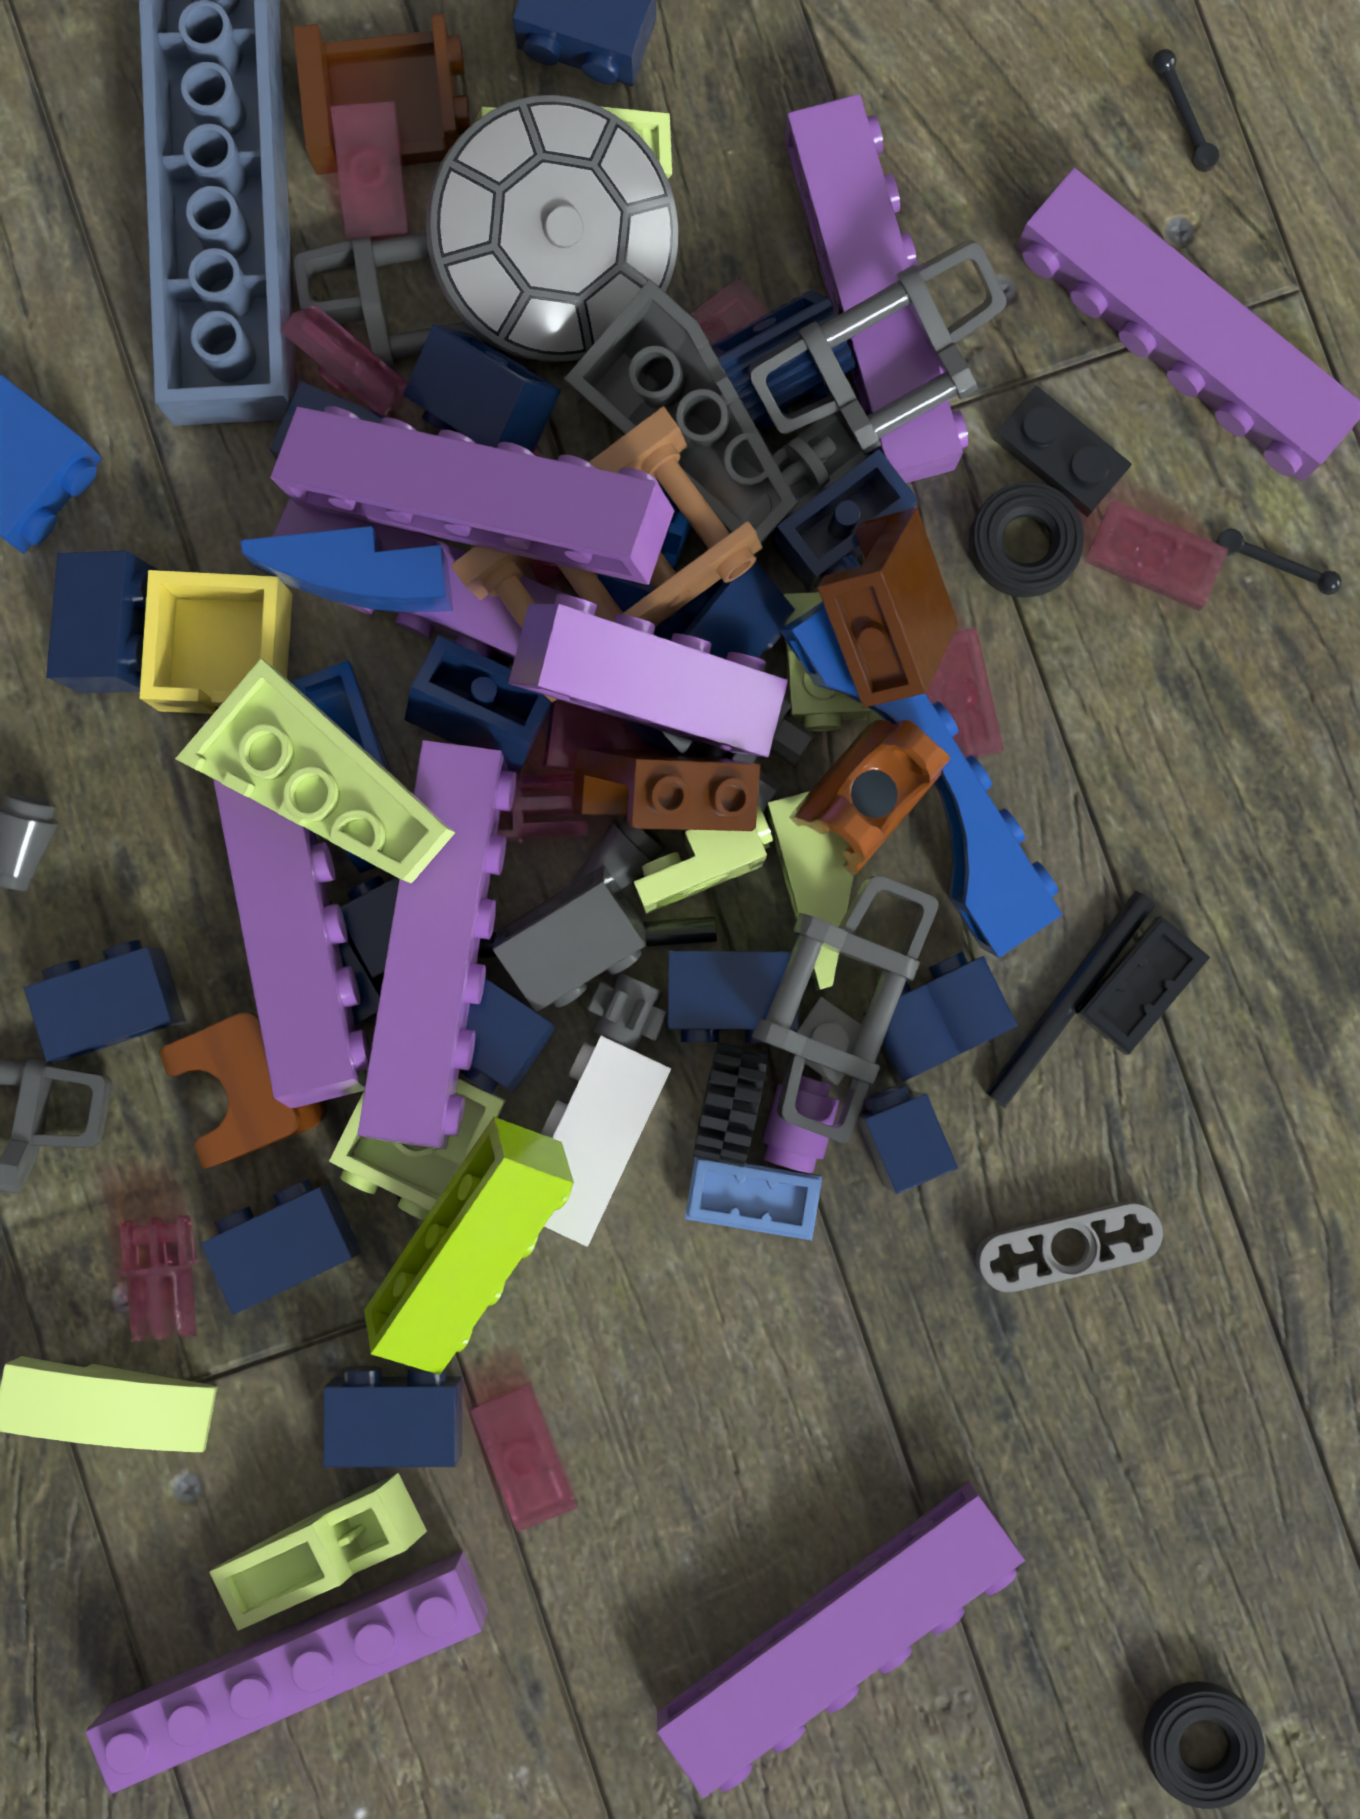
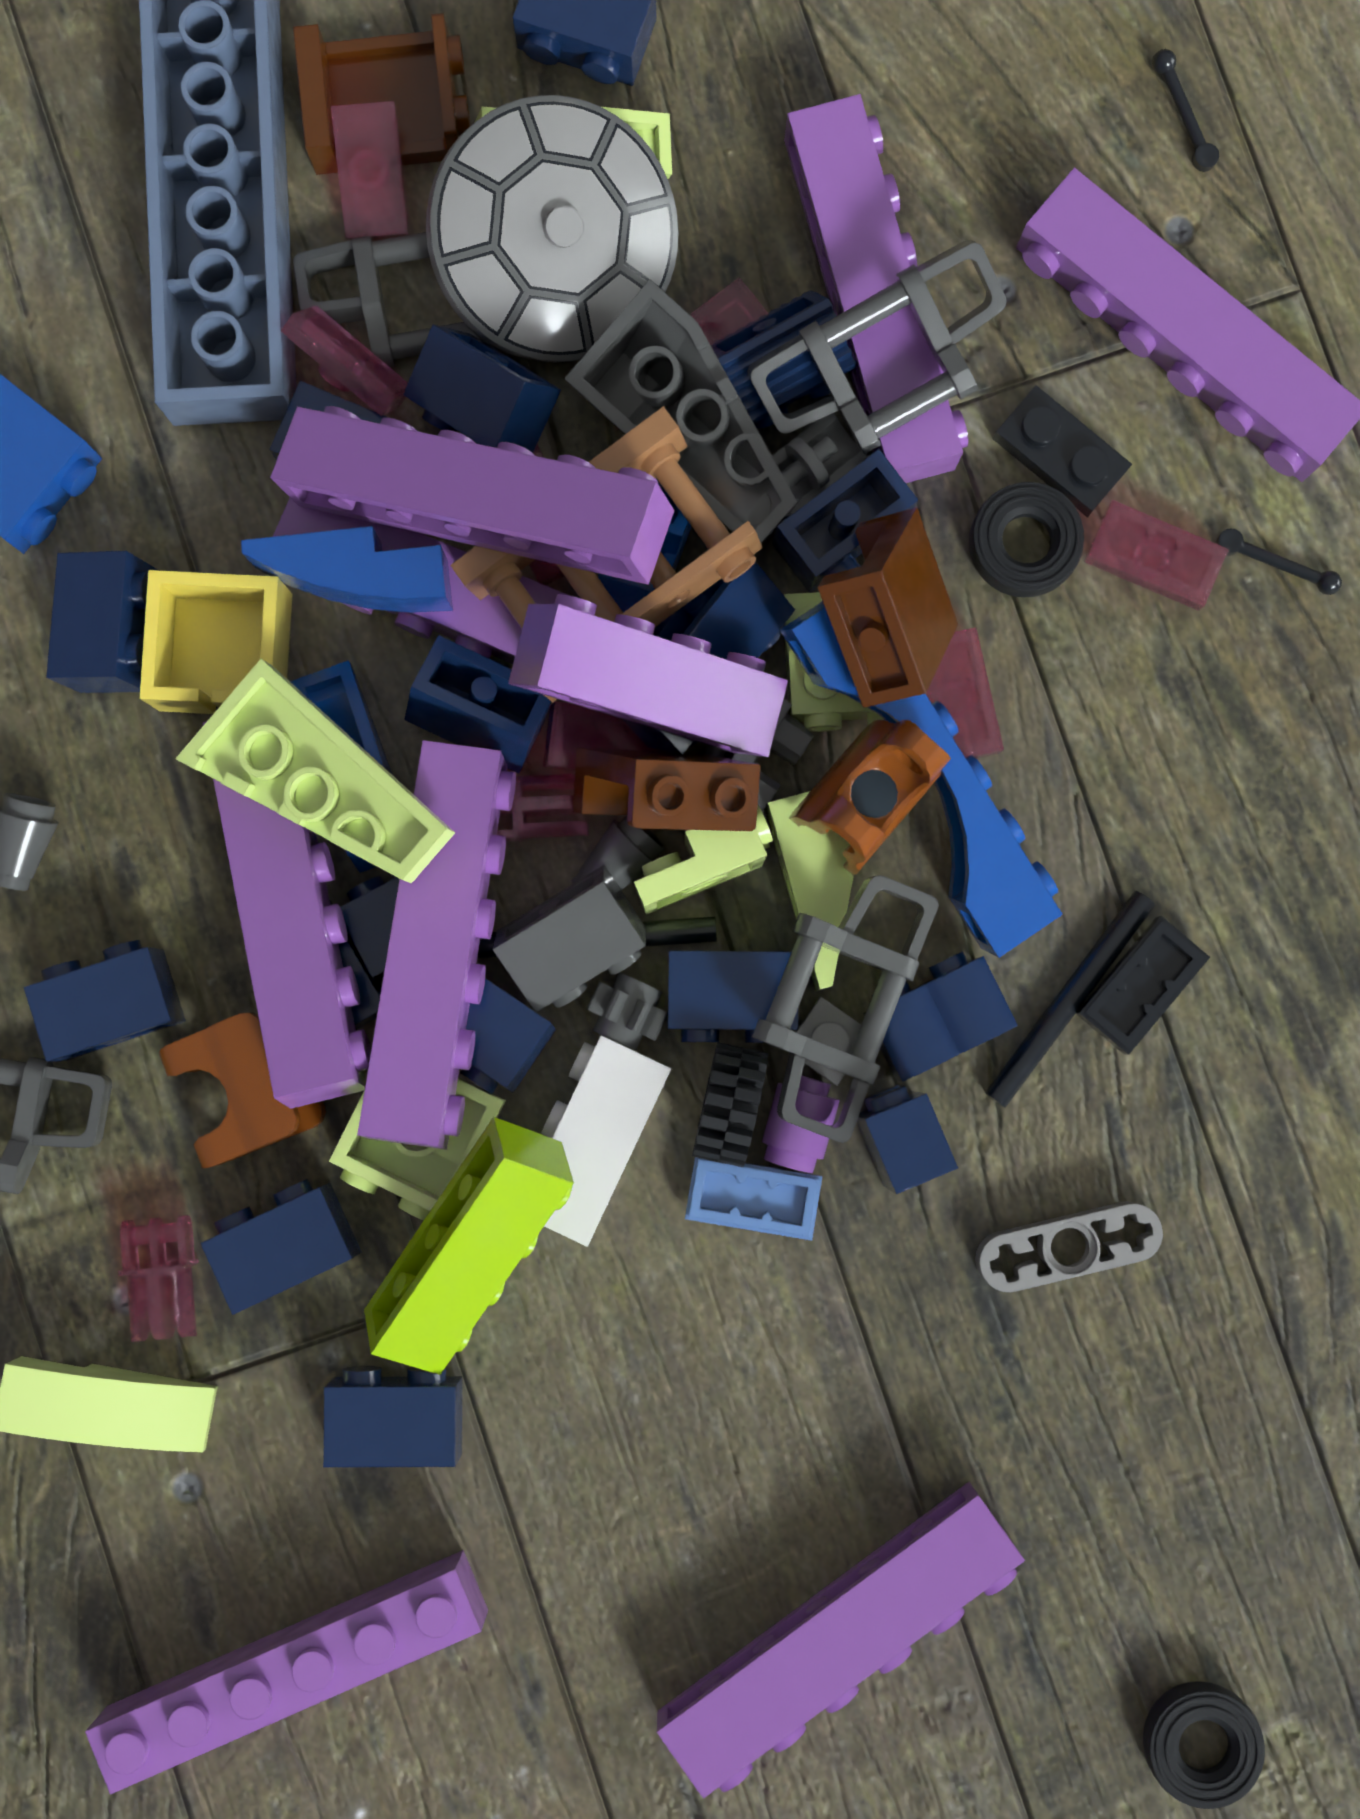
(319, 1552): yellowish green slope -> none
(524, 1457): clear pink plate -> none

